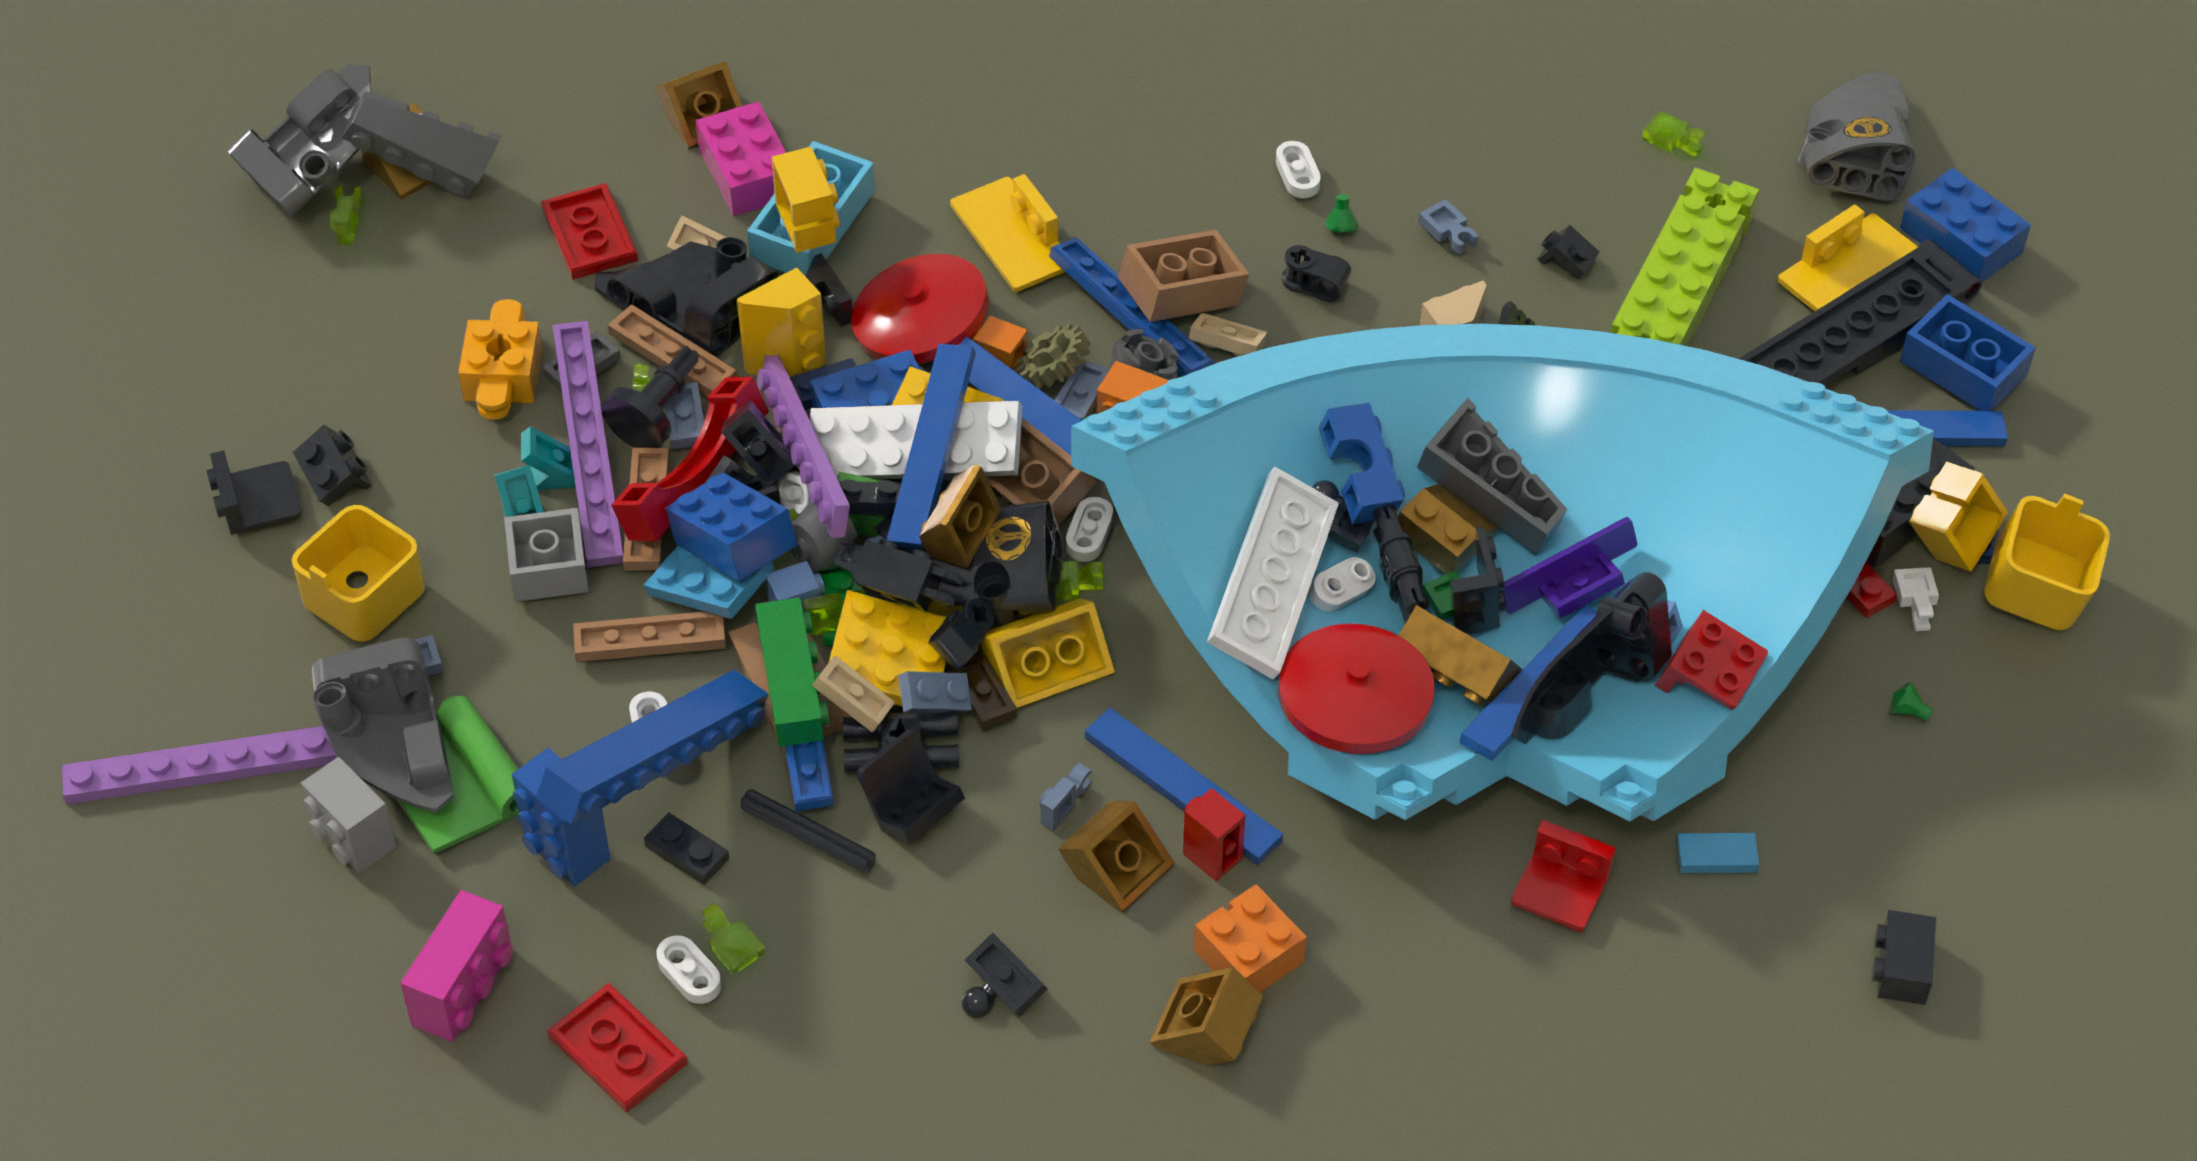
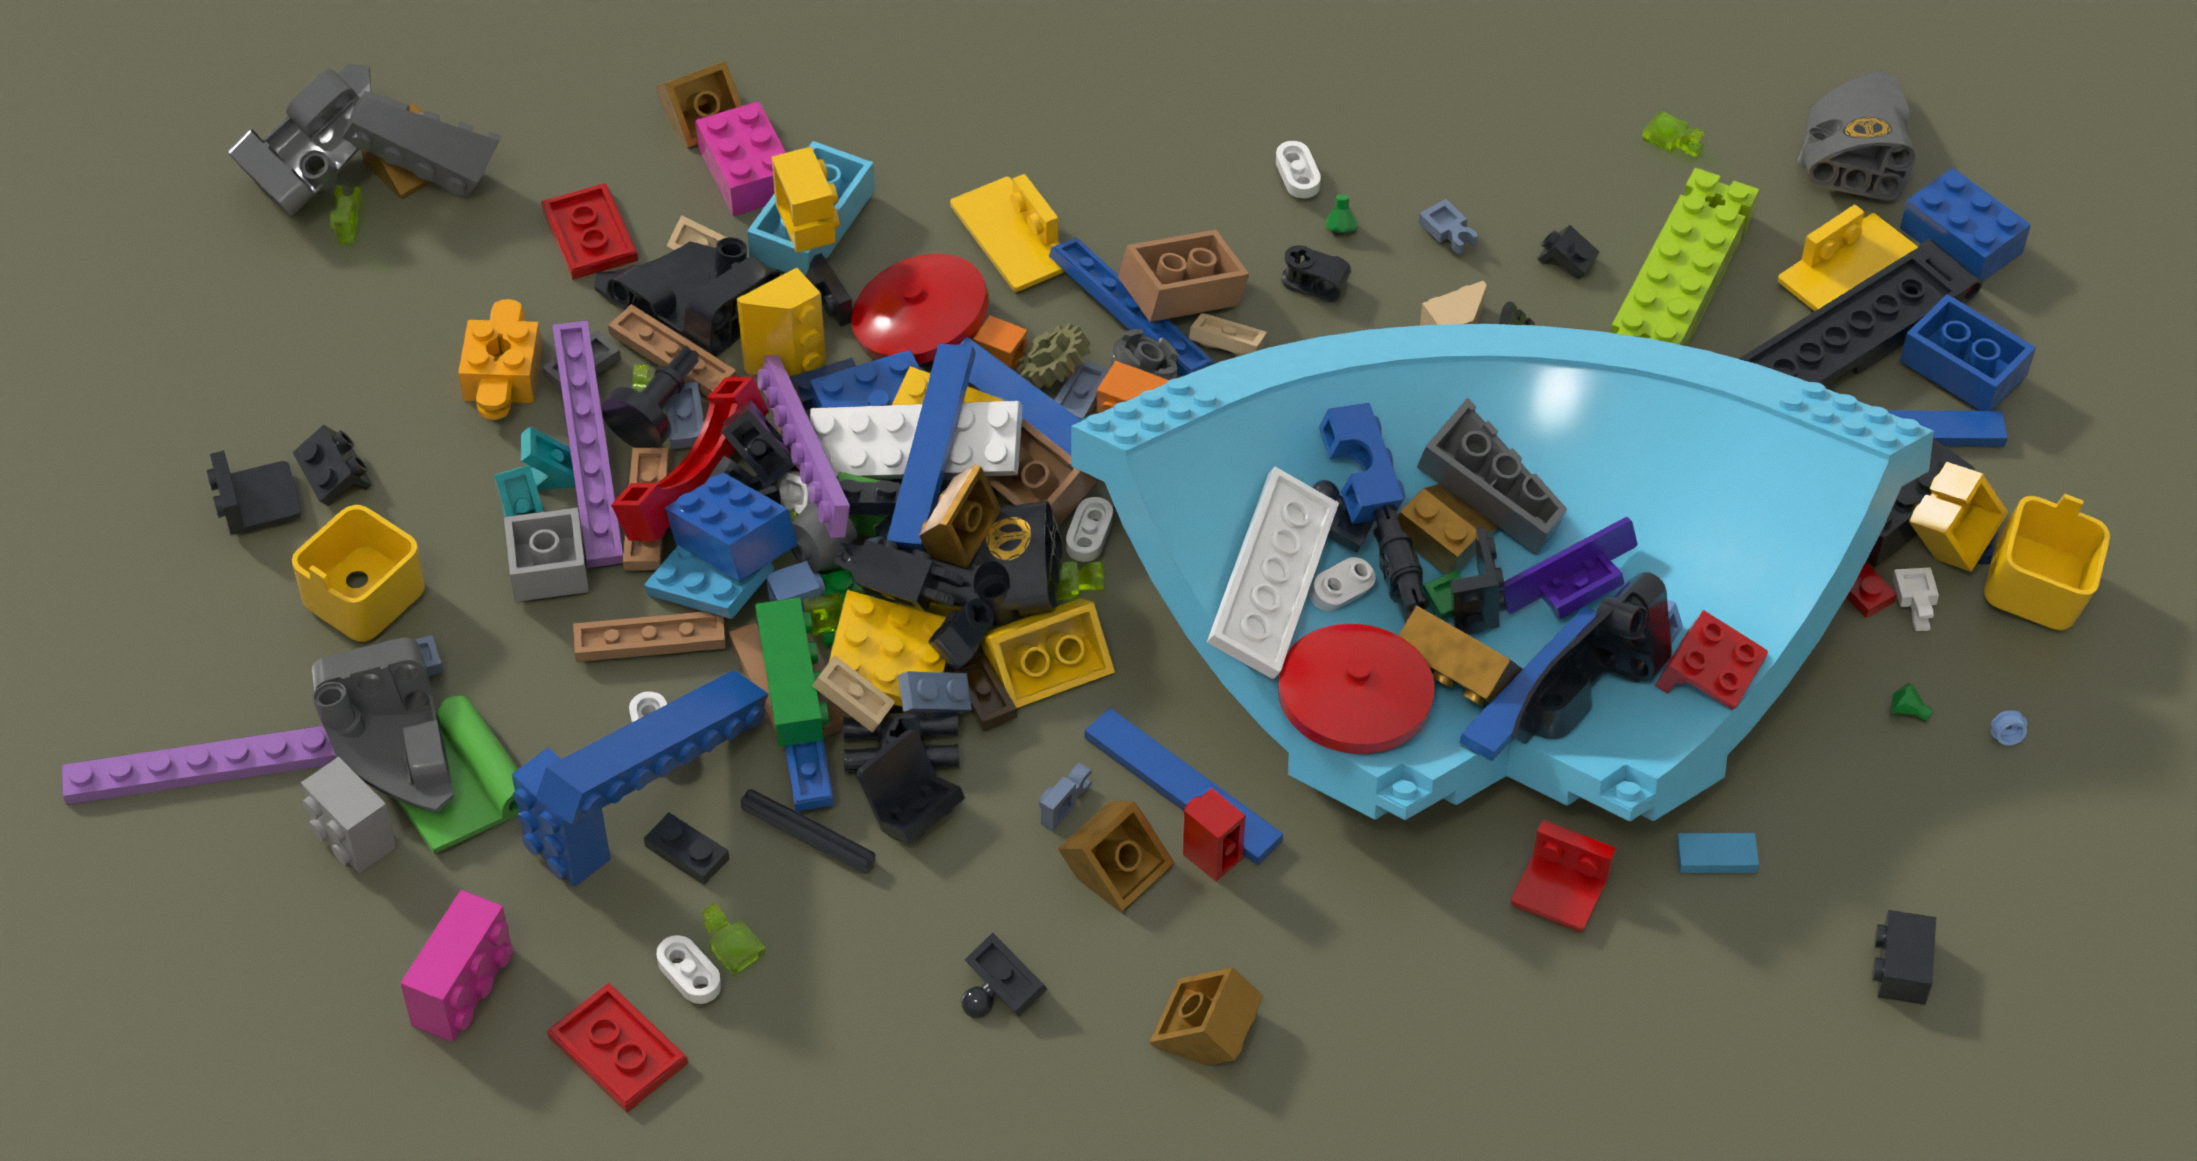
(1251, 938): orange piece -> none
(2009, 727): none -> light blue plate

